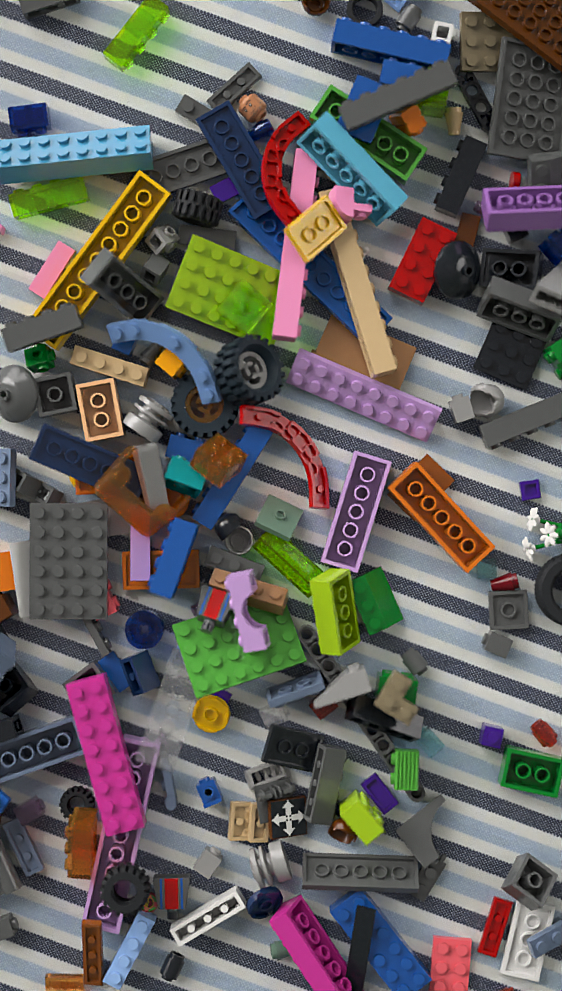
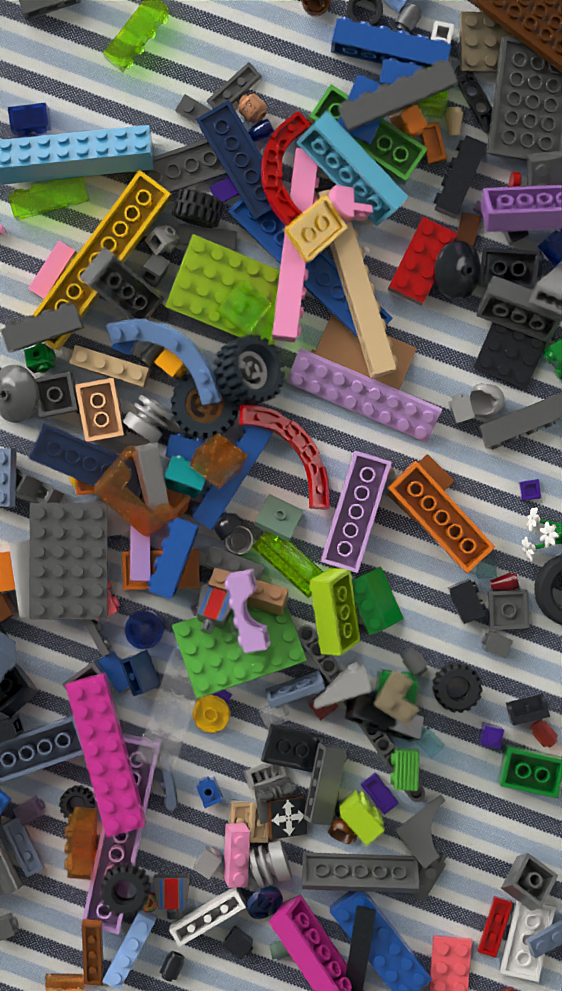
(236, 855): none -> bright pink brick
(238, 943): none -> black brick
(433, 141): none -> orange tile
(467, 601): none -> black brick
(468, 699): none -> black tyre
(527, 709): none -> black hinge

